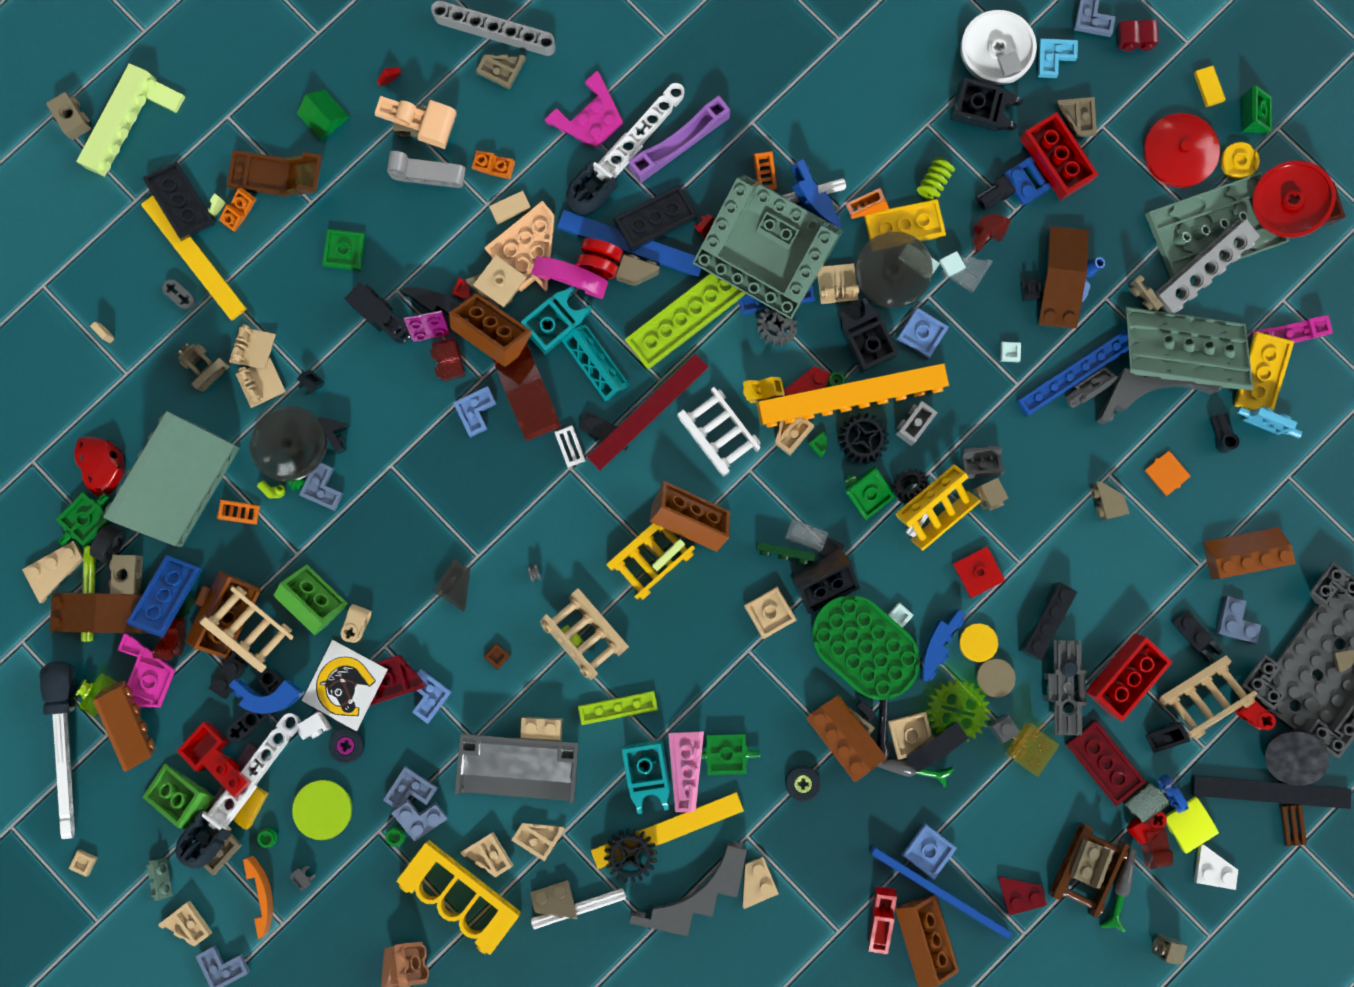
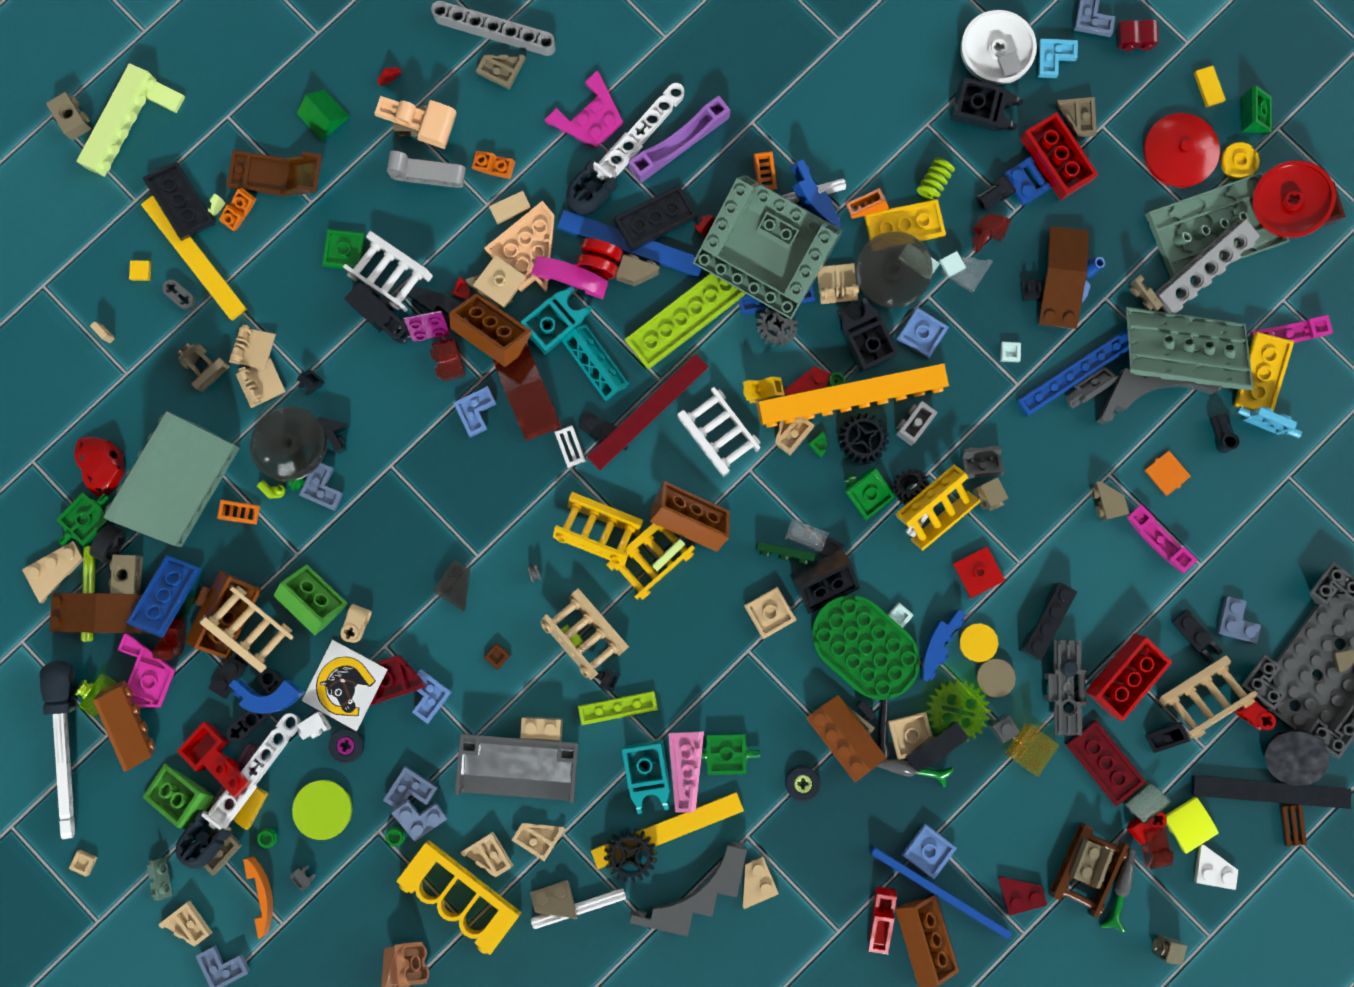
(140, 271): none -> yellow tile
(390, 254): none -> white fence
(604, 513): none -> yellow fence
(608, 679): none -> black tile
(1160, 540): none -> dark pink slope
(1173, 793): blue plate -> none
(1248, 553): dark orange slope -> none

